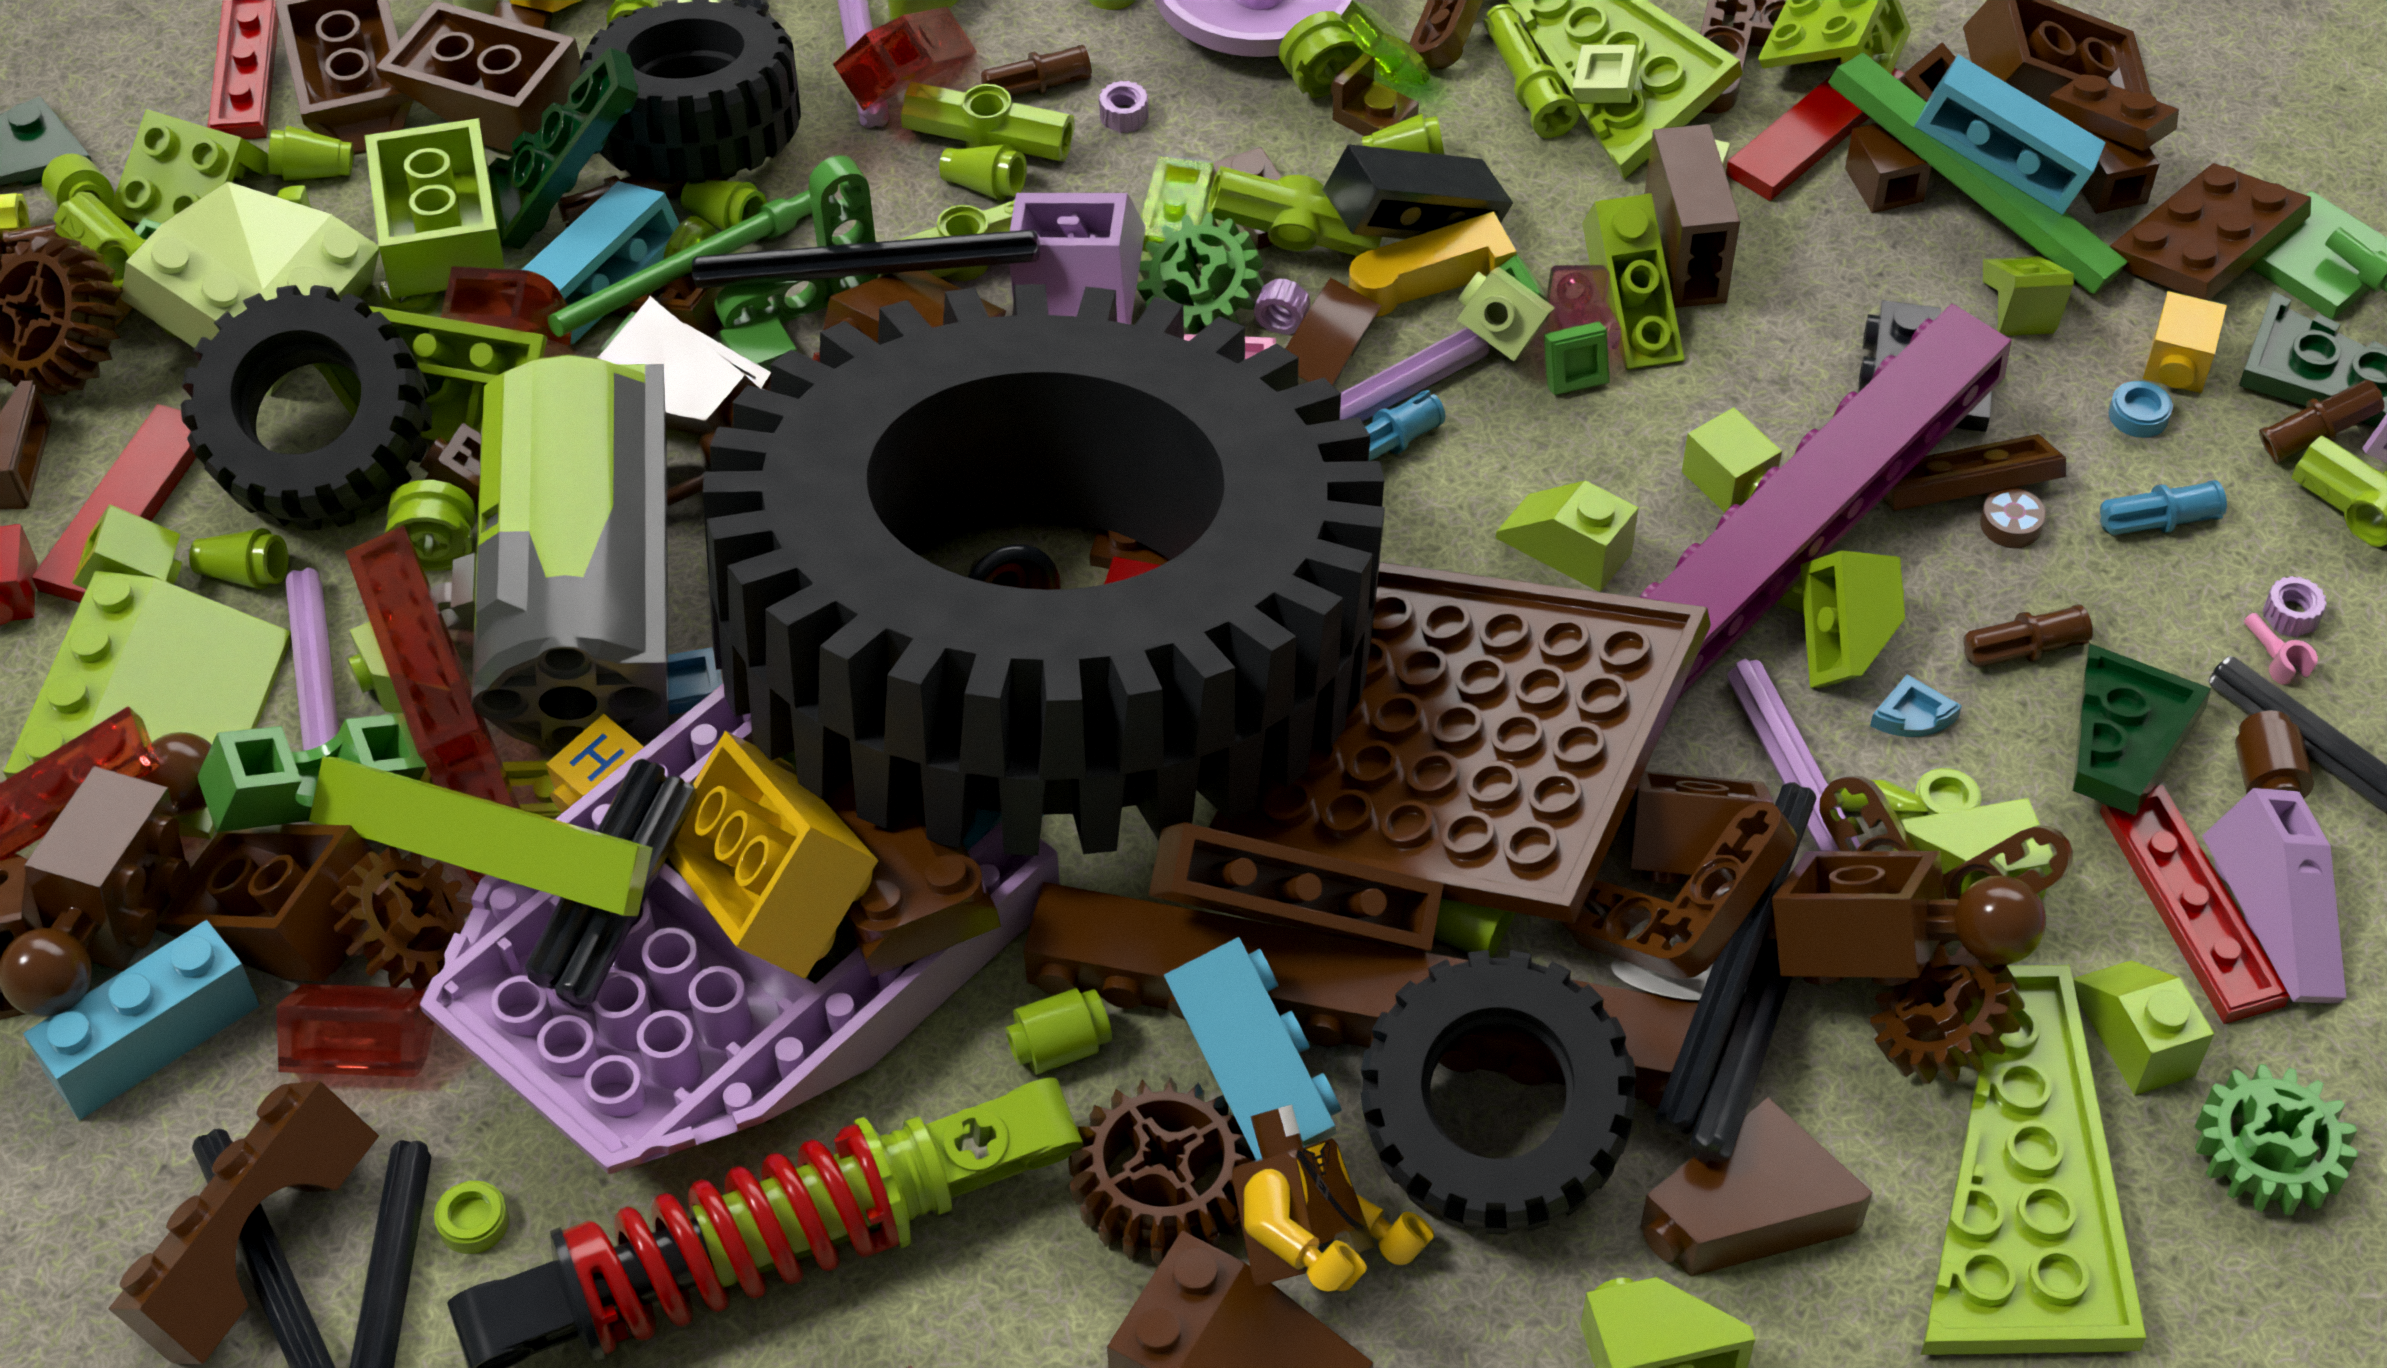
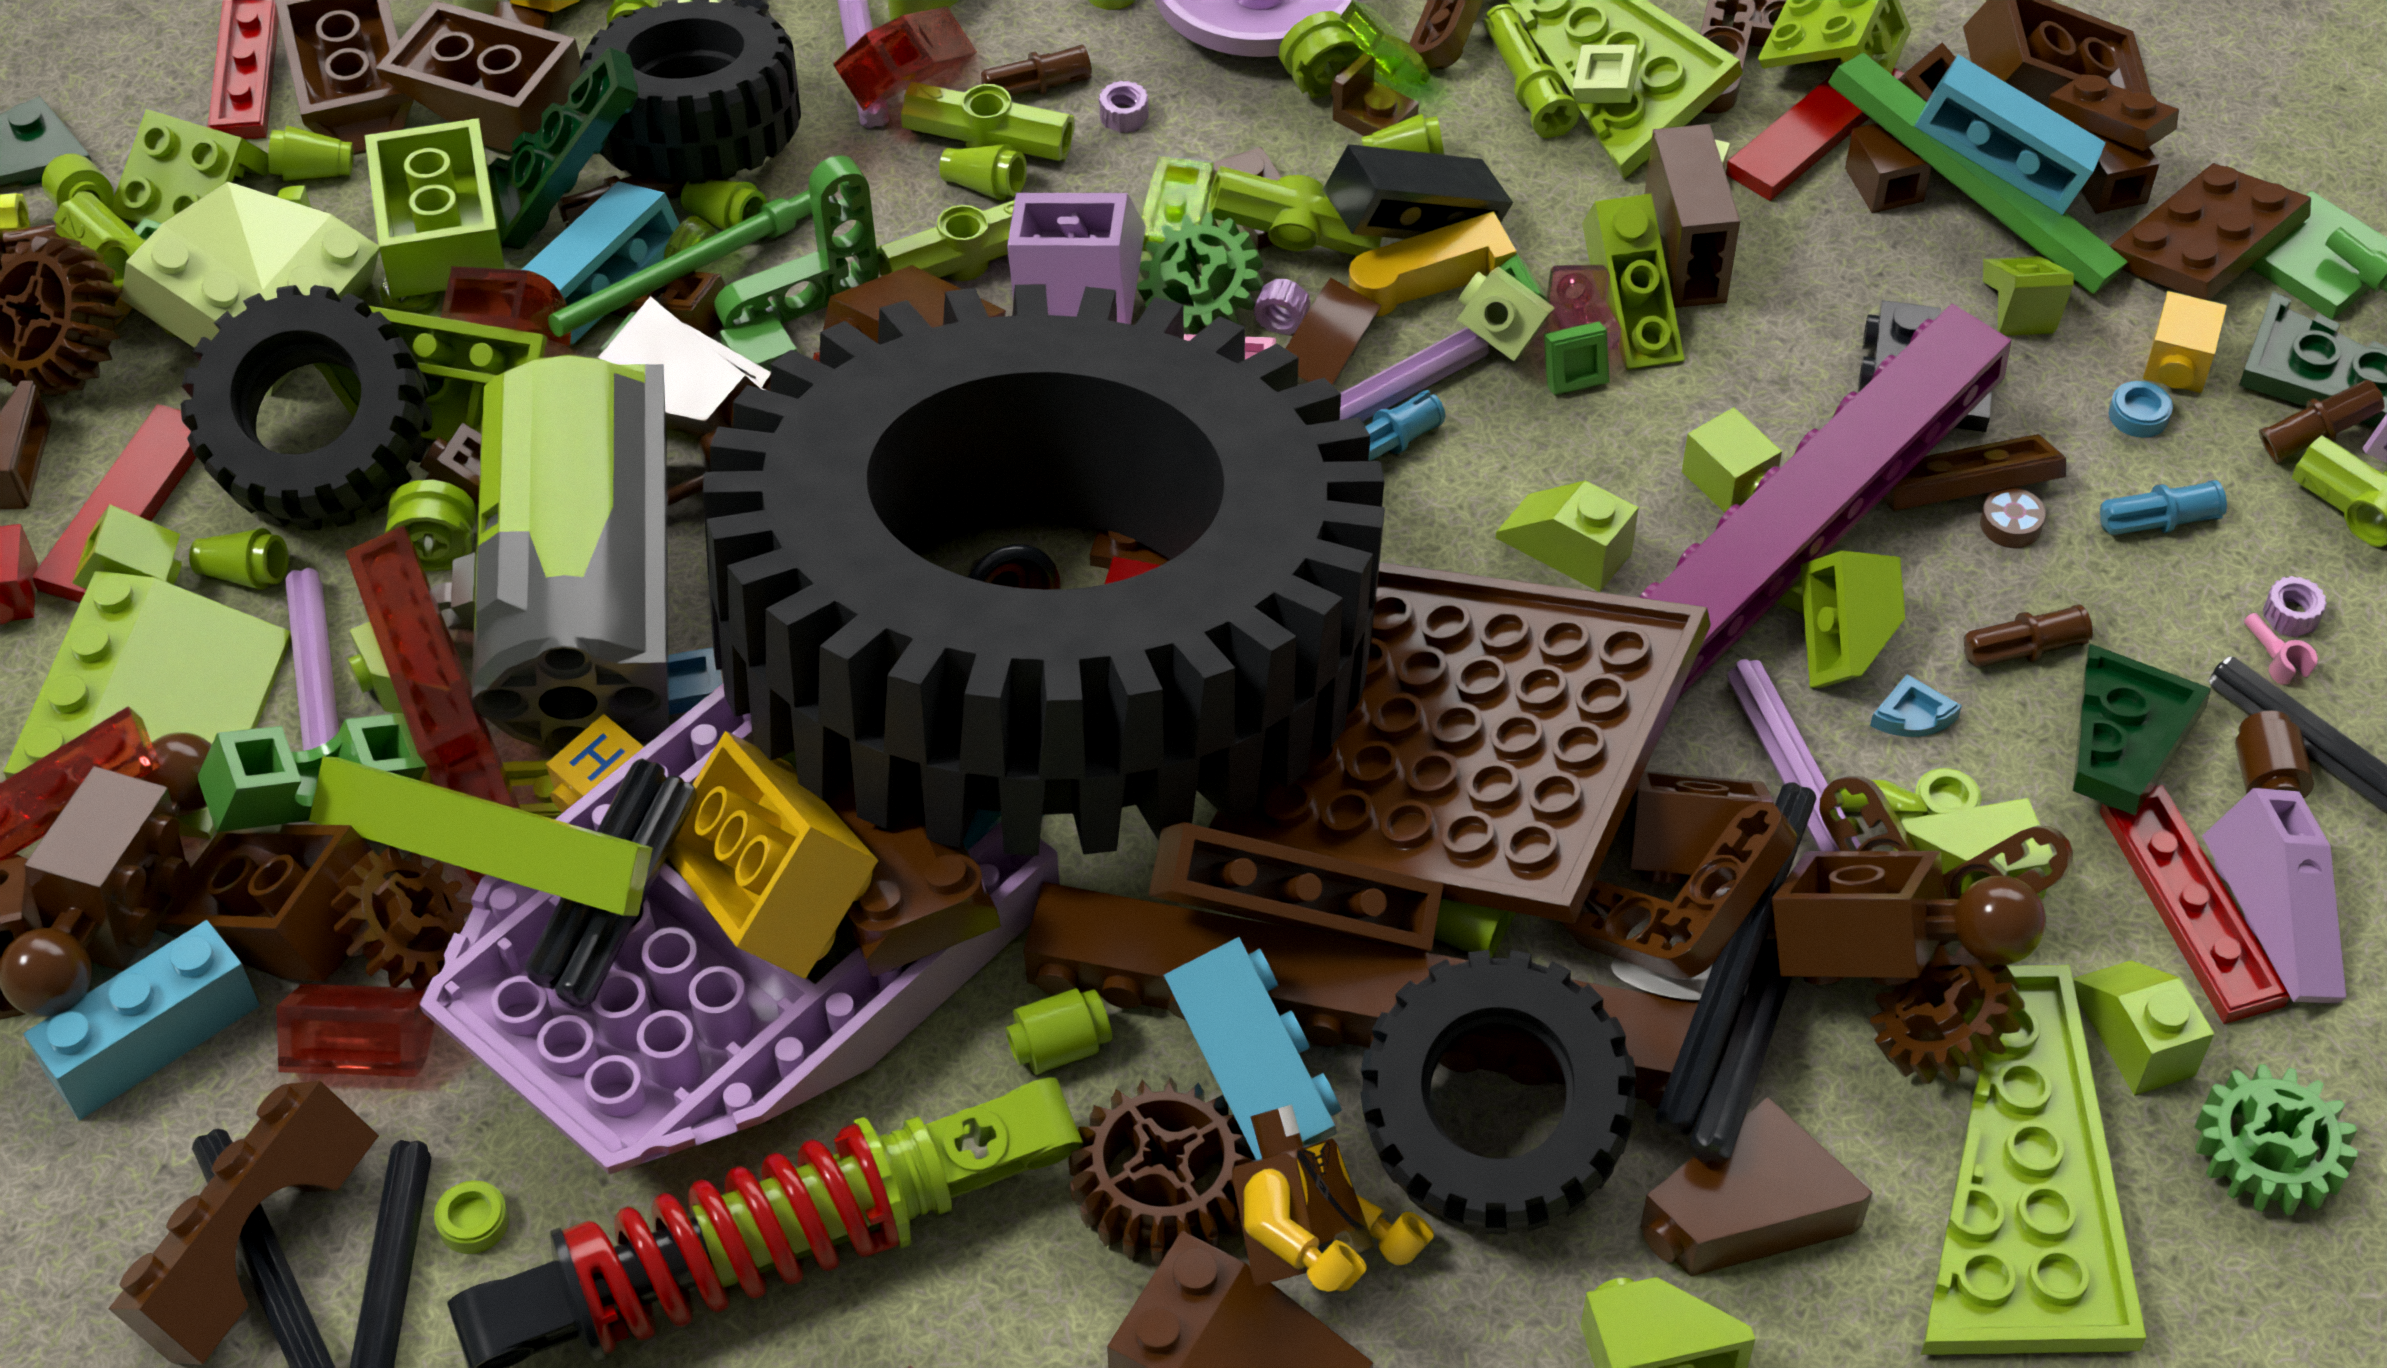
(866, 258): black axle -> none

